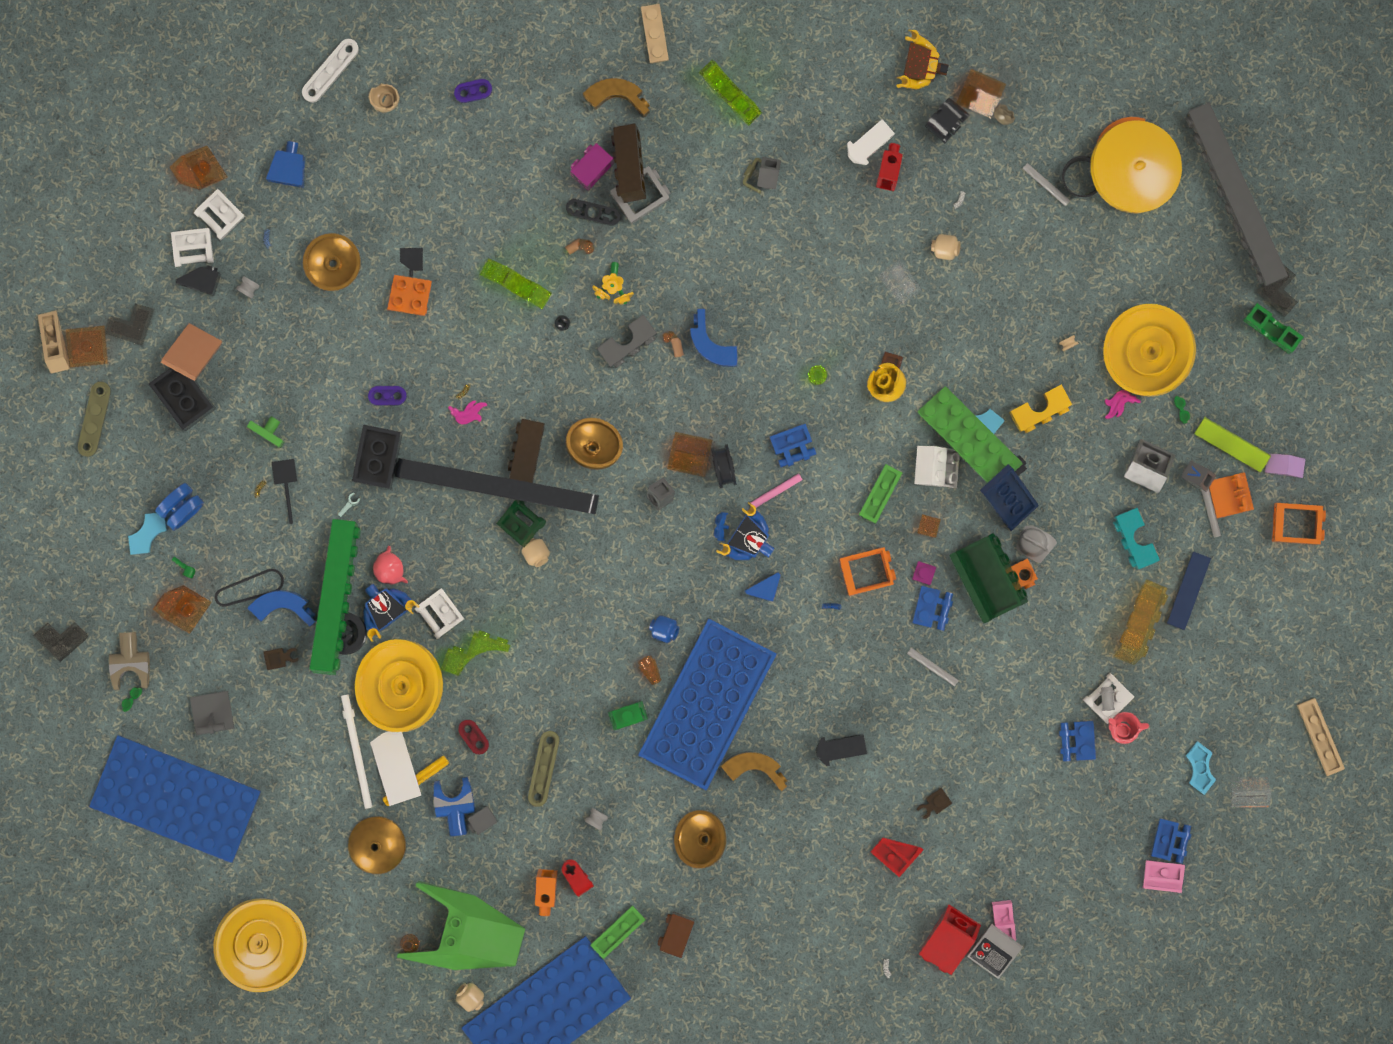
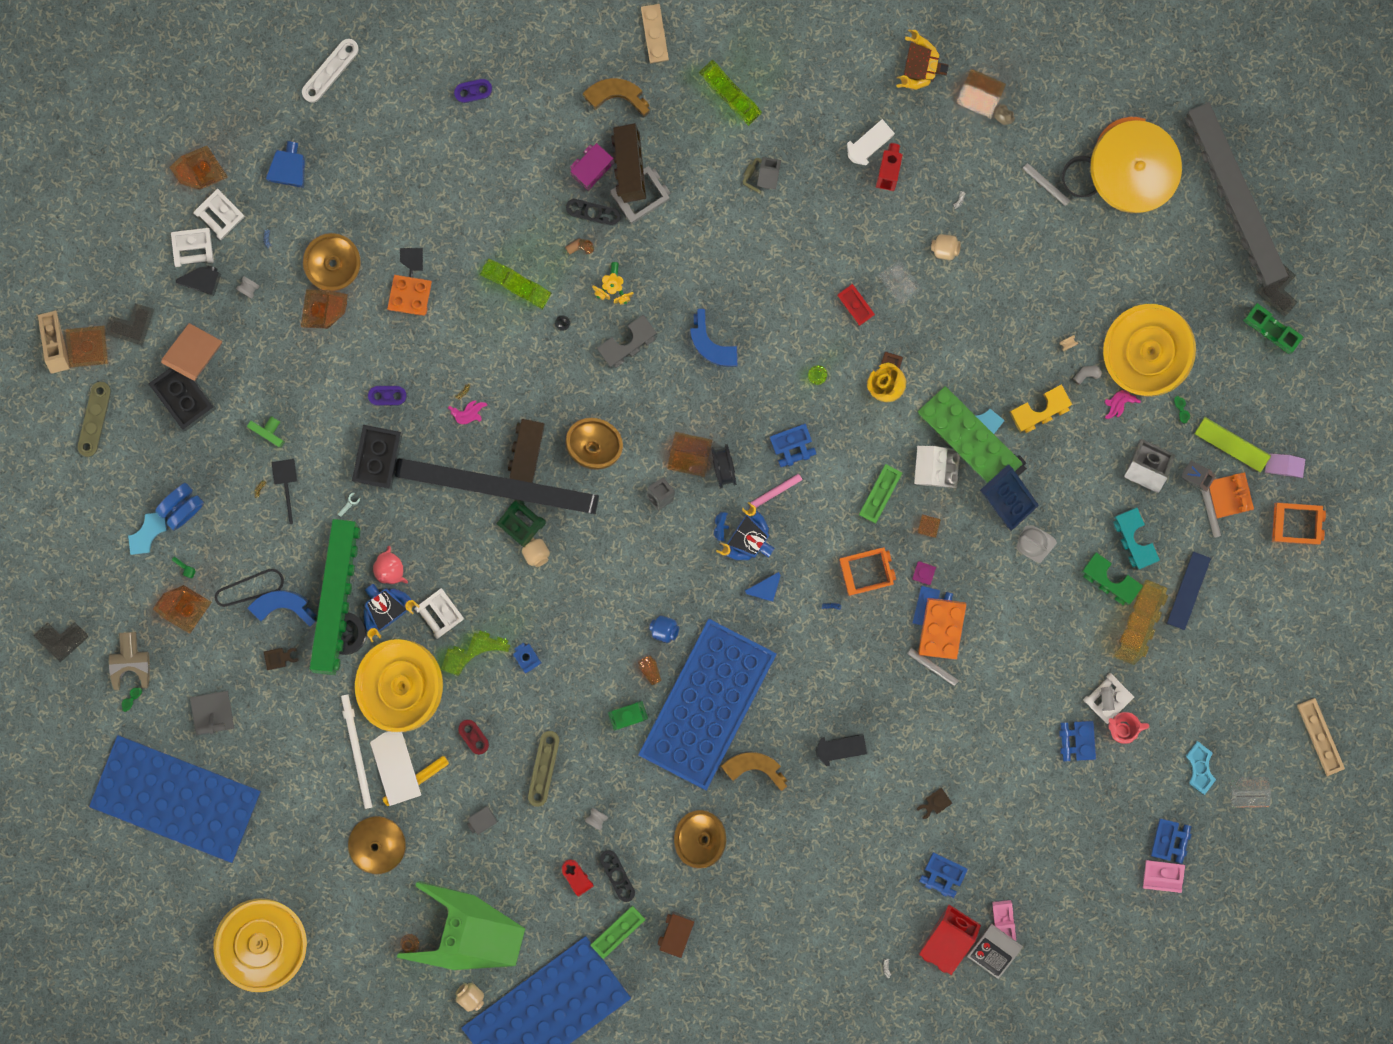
(323, 308): none -> clear orange slope
(391, 100): tan hair -> none
(454, 807): blue connector -> none
(533, 661): none -> blue brick
(545, 884): orange torso -> none
(606, 865): none -> black beam
(676, 343): medium nougat arm -> none
(856, 305): none -> red plate
(895, 854): red wing -> none
(942, 628): none -> orange plate
(945, 869): none -> blue plate
(947, 120): black brick -> none
(989, 578): dark green panel -> none
(1025, 564): orange brick -> none
(1087, 371): none -> light grey arm
(1096, 571): none -> green arch

